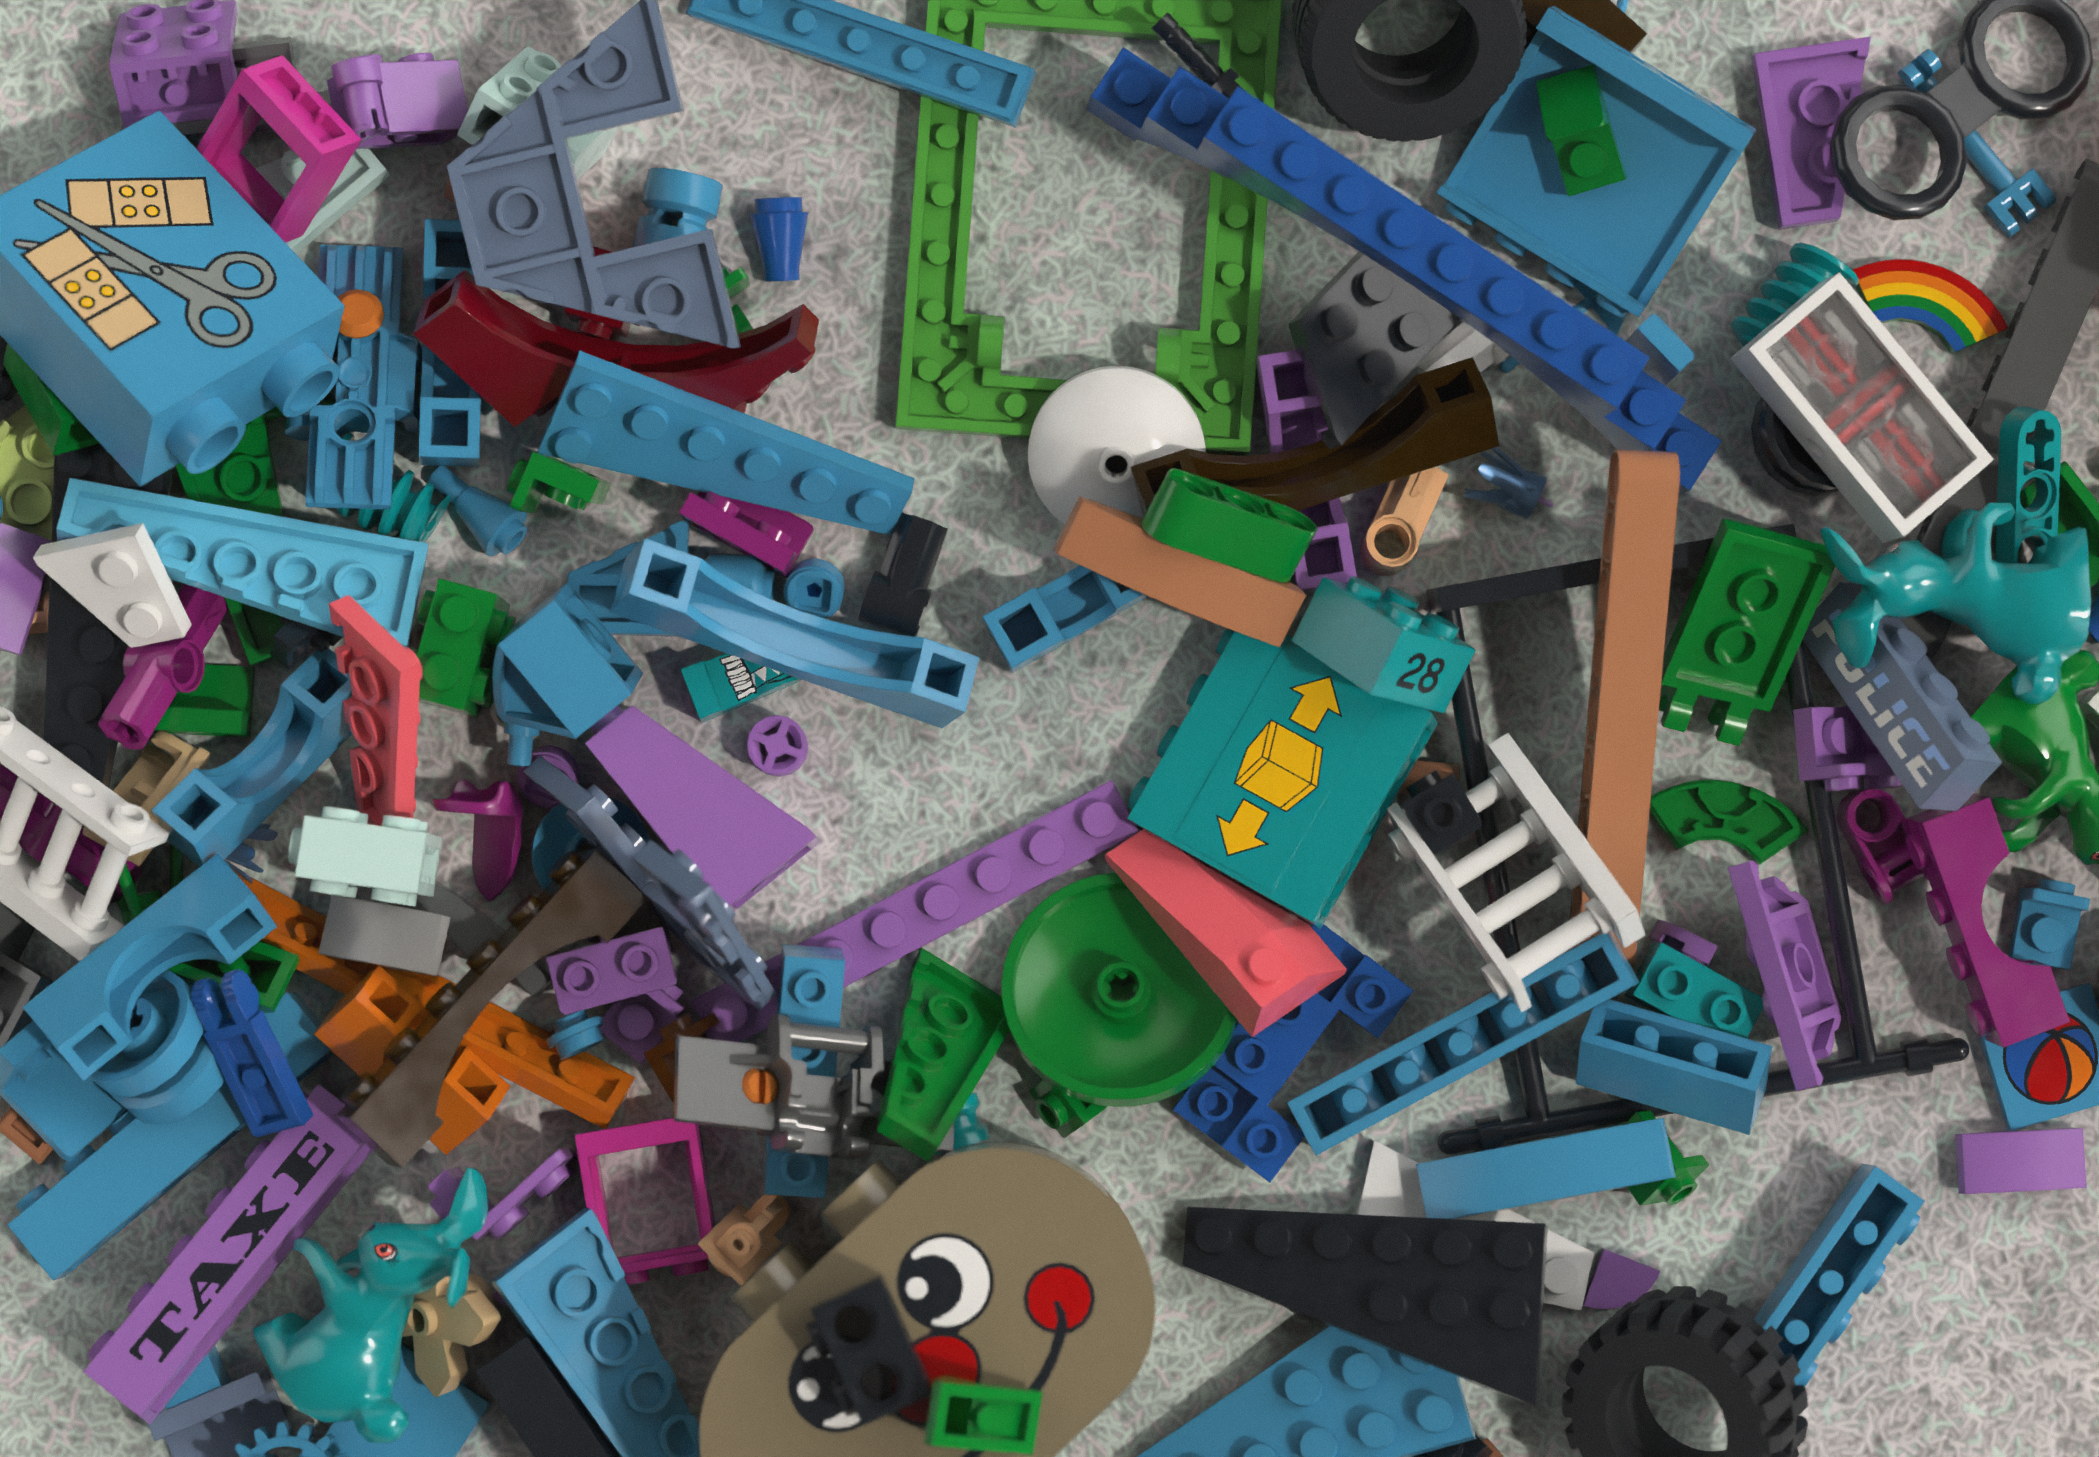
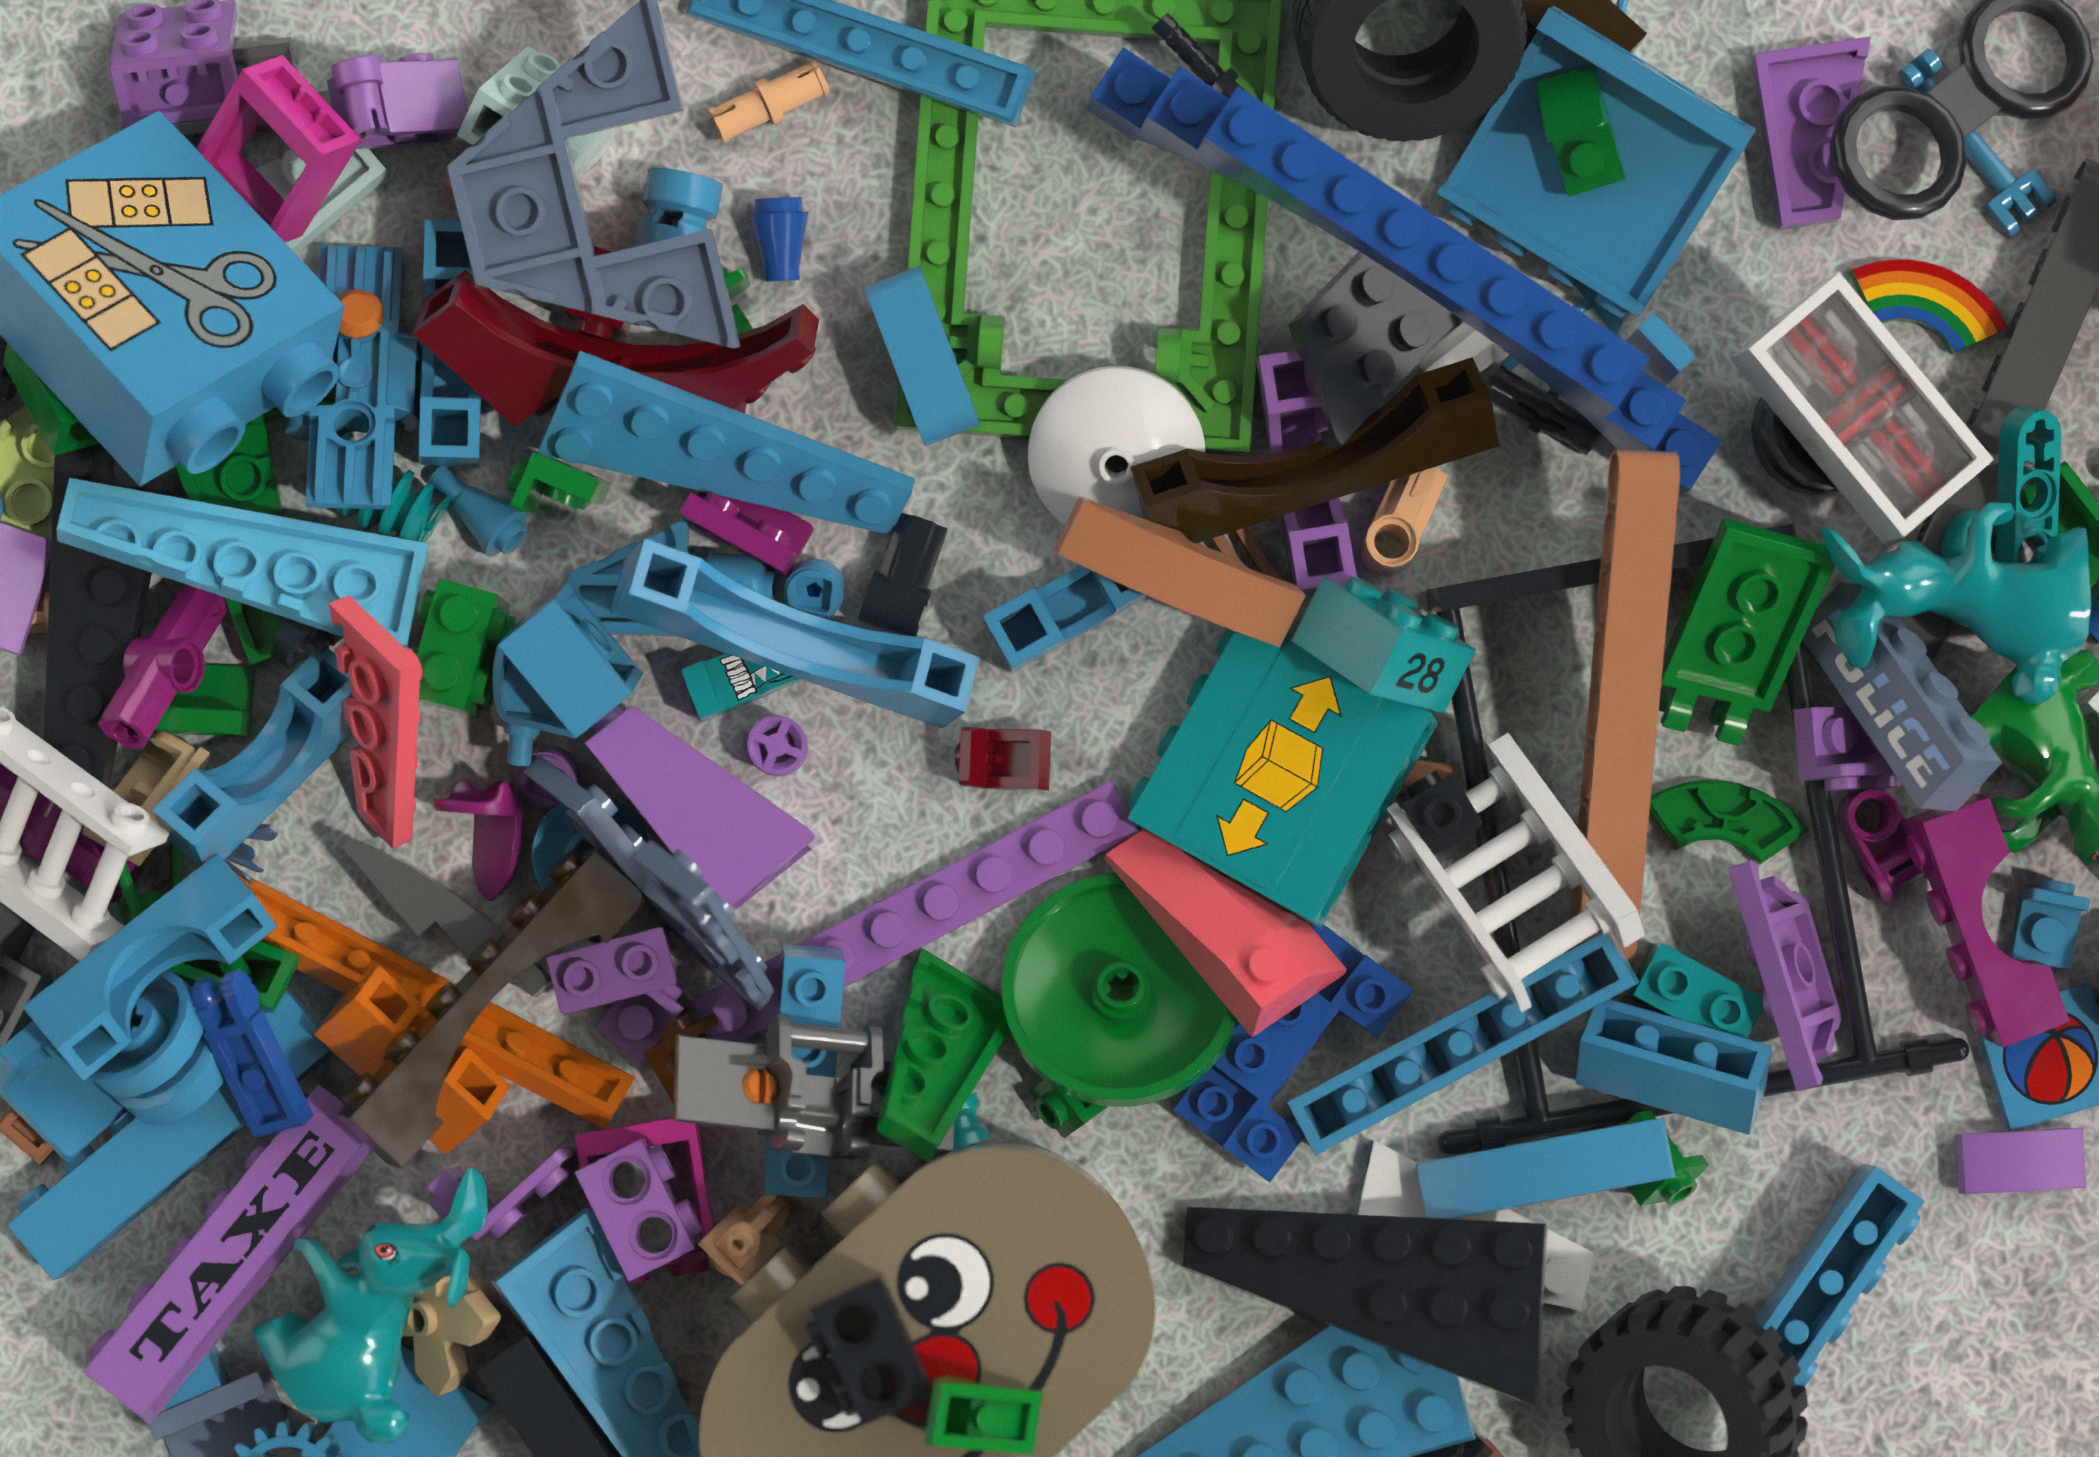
(119, 582): white wing -> none
(348, 853): light aqua brick -> none
(384, 935): light grey slope -> none
(575, 1034): dark azure plate -> none
(623, 1215): none -> medium lavender brick
(768, 101): none -> light nougat pin
(922, 356): none -> dark azure beam
(1004, 758): none -> dark red bracket
(1228, 525): green beam -> none
(1519, 487): flat silver piece -> none
(1542, 410): none -> black pin
(1617, 1281): medium lavender tile -> none
(1696, 947): medium lavender tile -> none
(1795, 279): teal piece -> none

